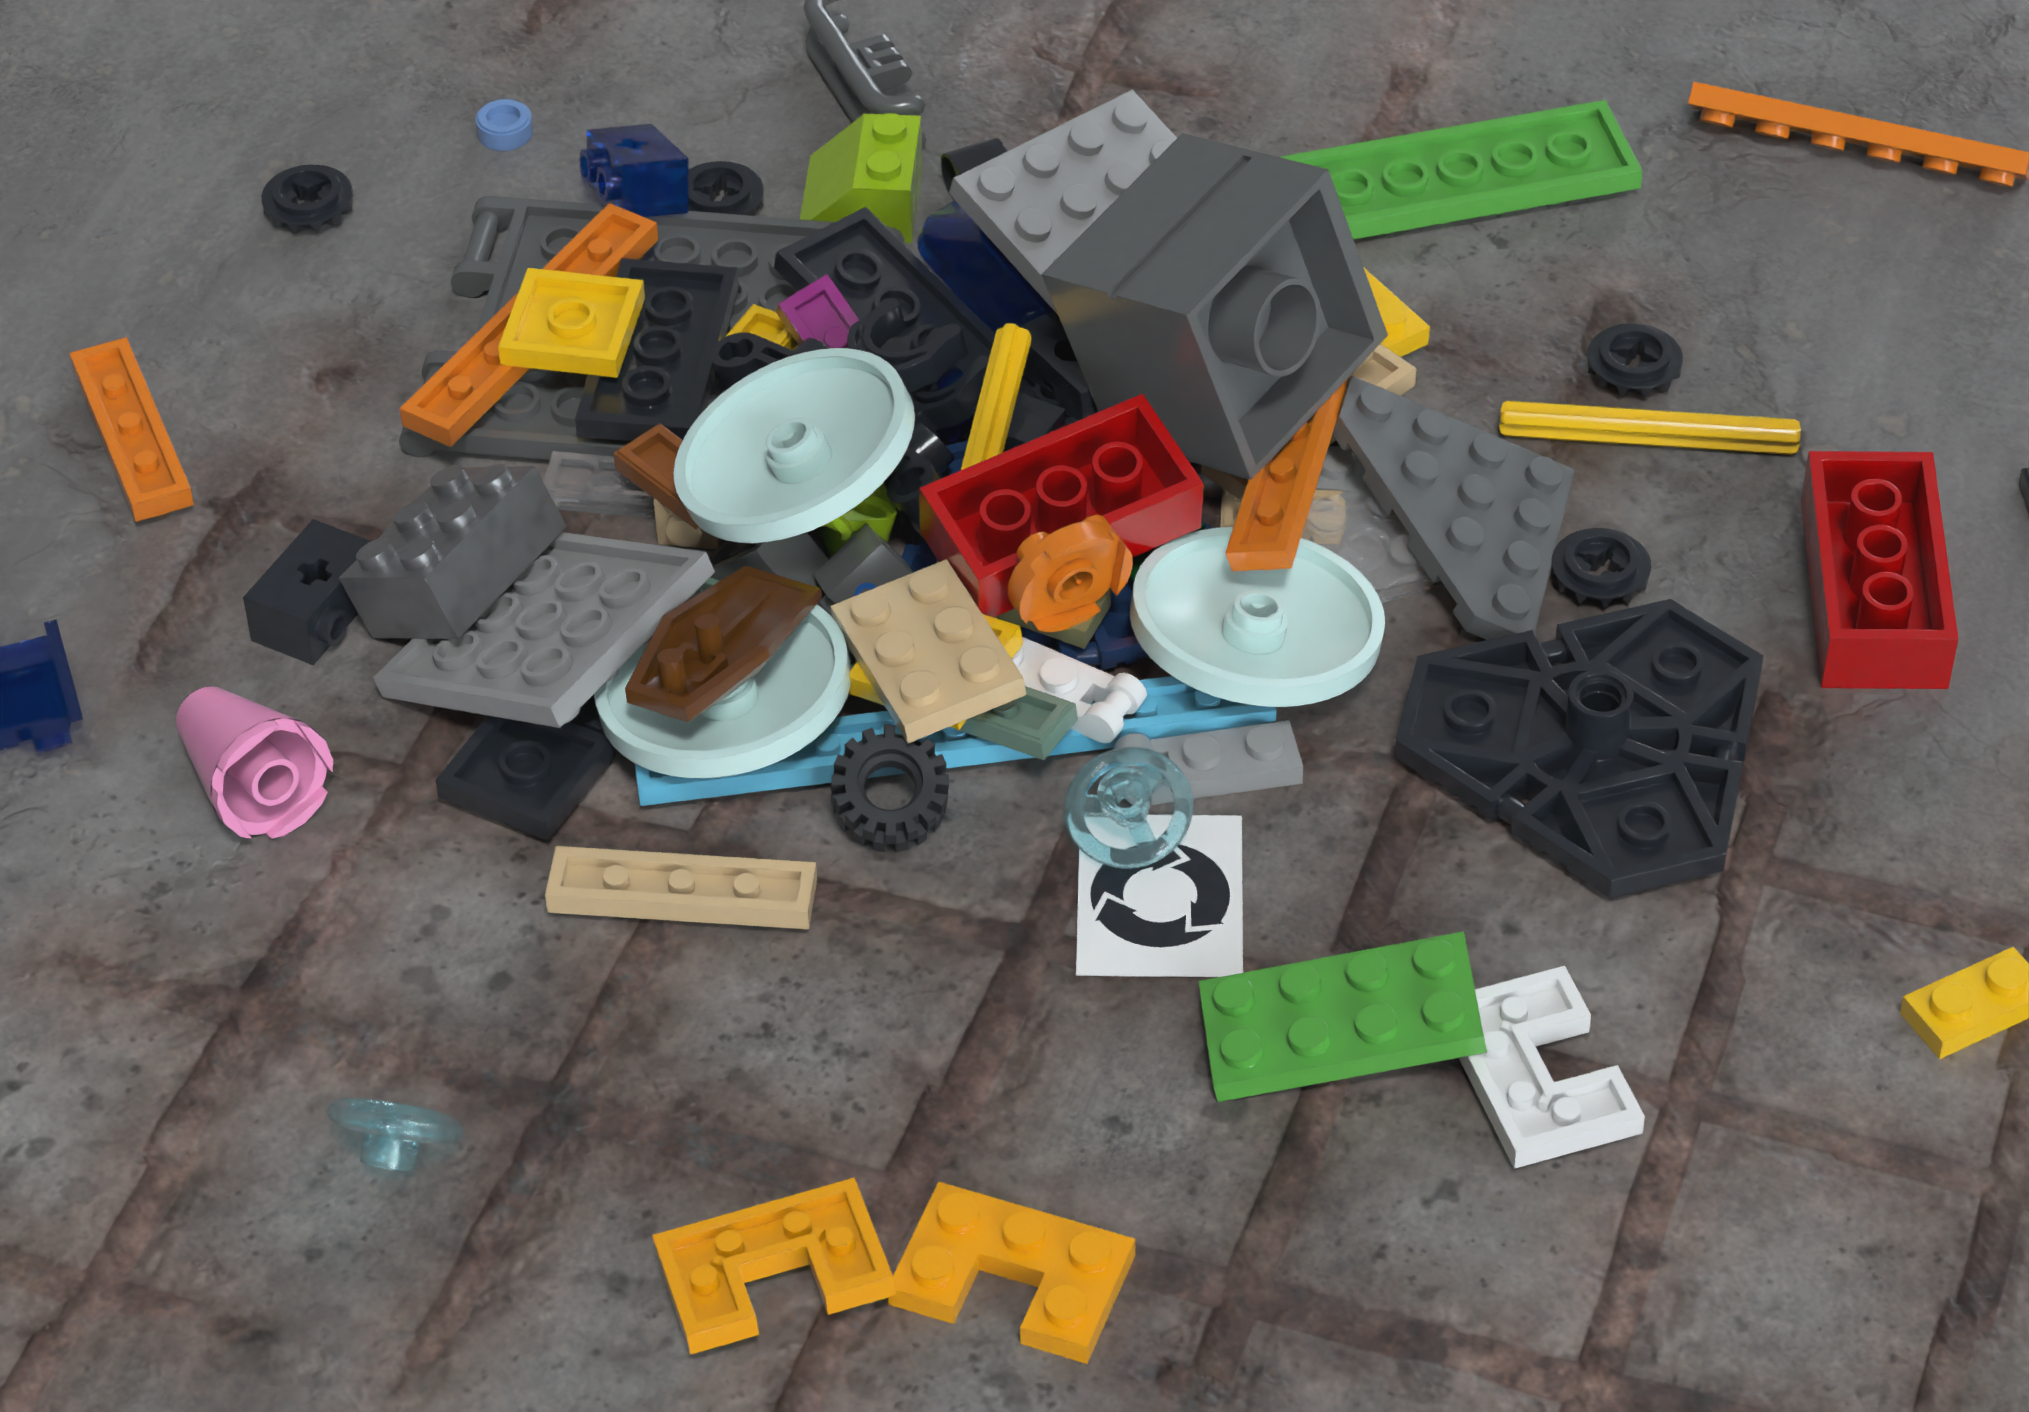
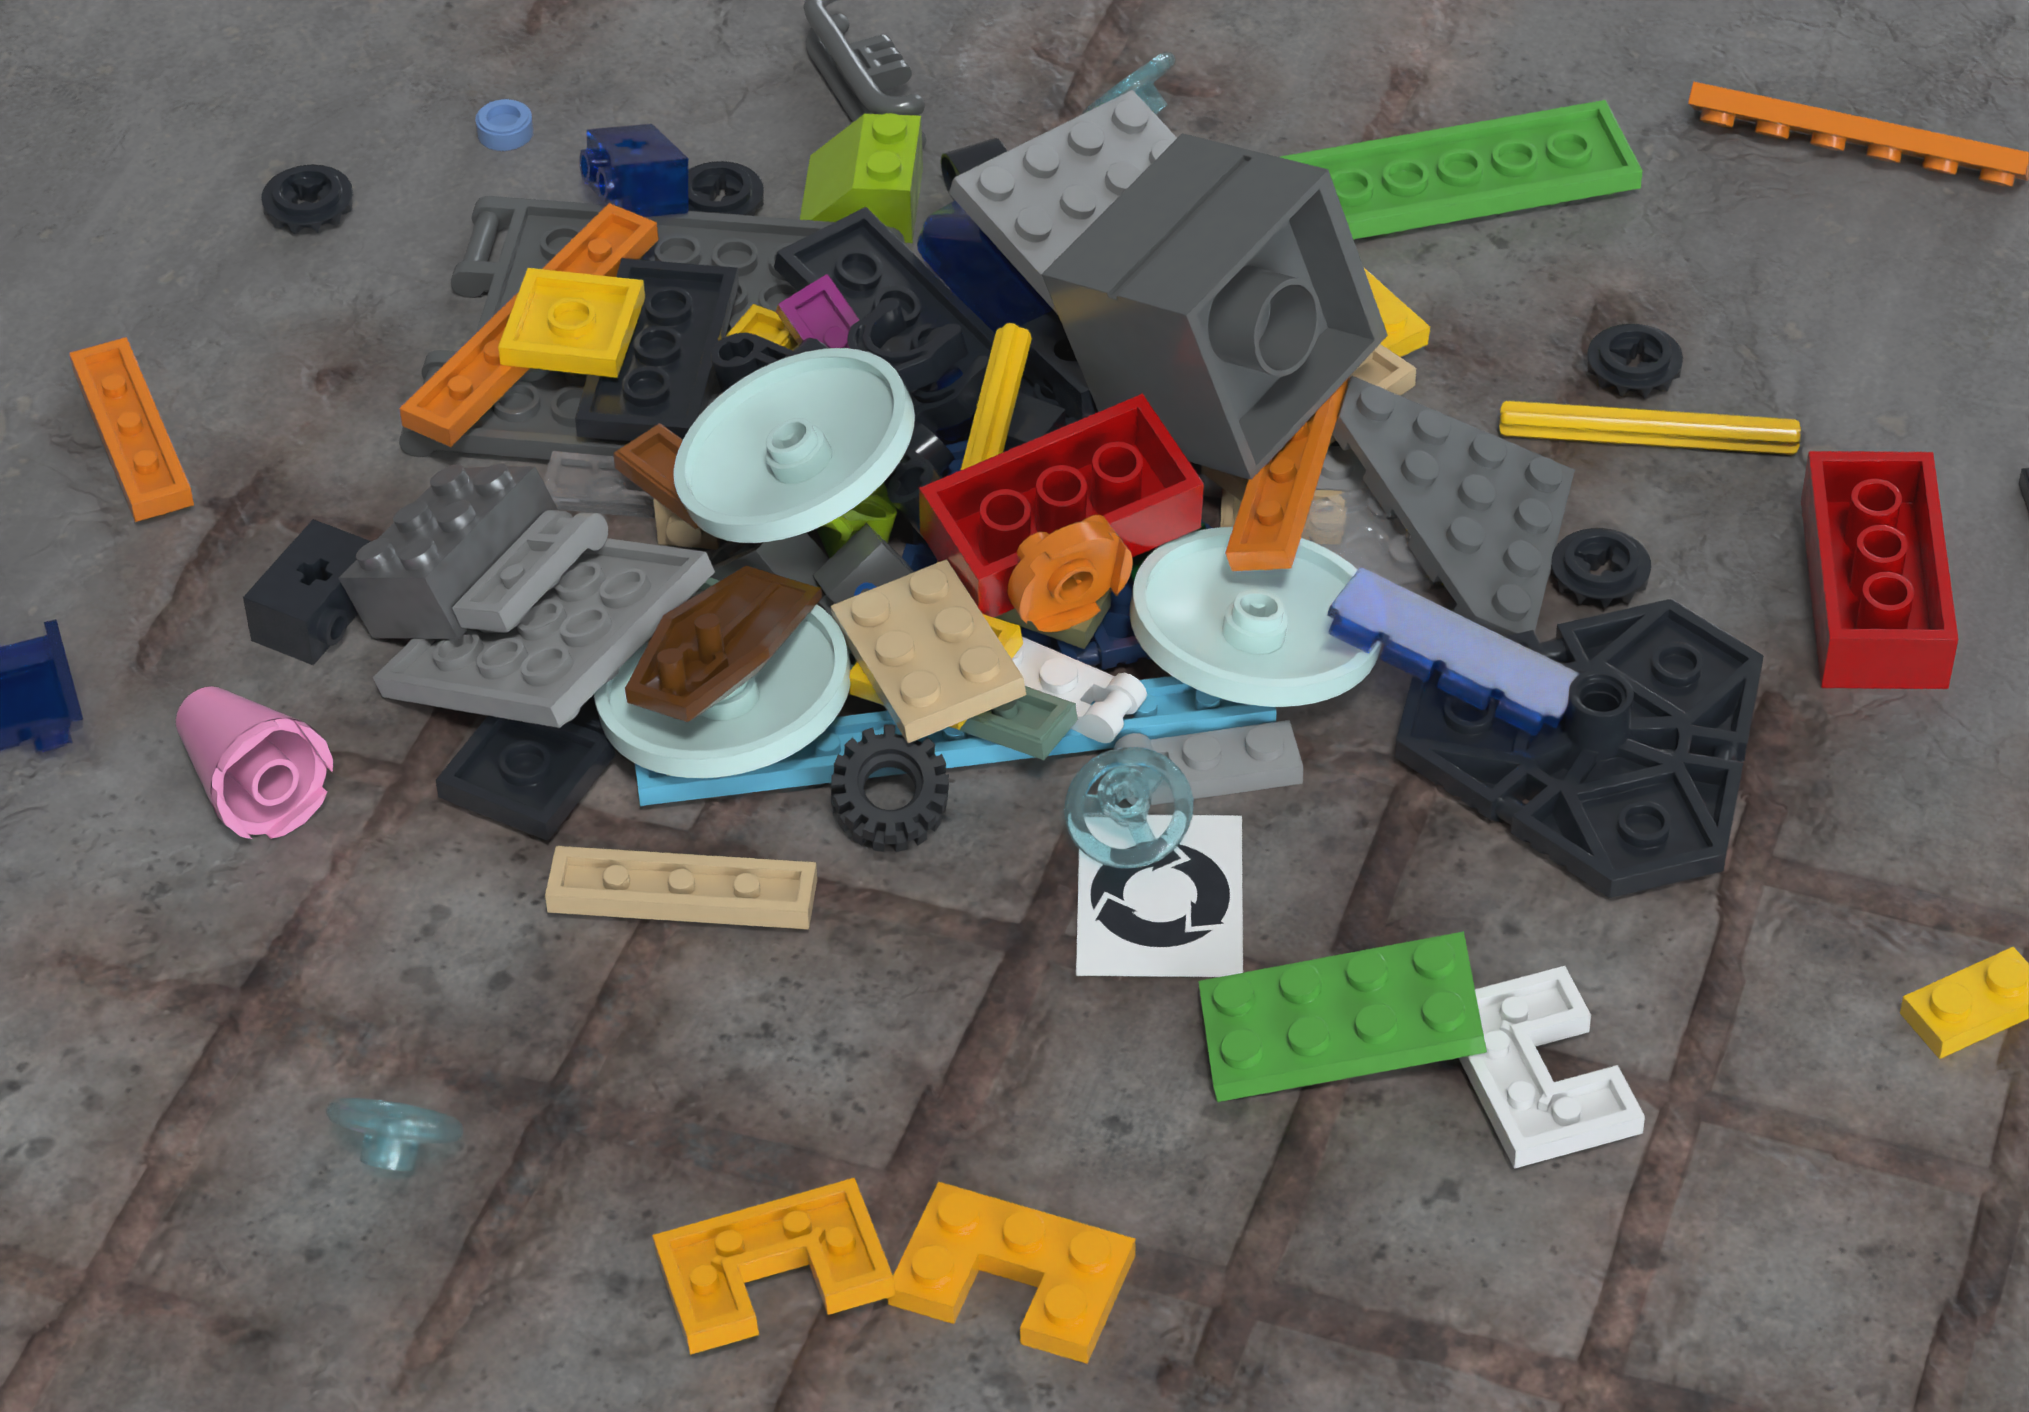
(529, 569): none -> light grey plate
(1141, 83): none -> clear light blue piece
(1472, 658): none -> clear blue windscreen

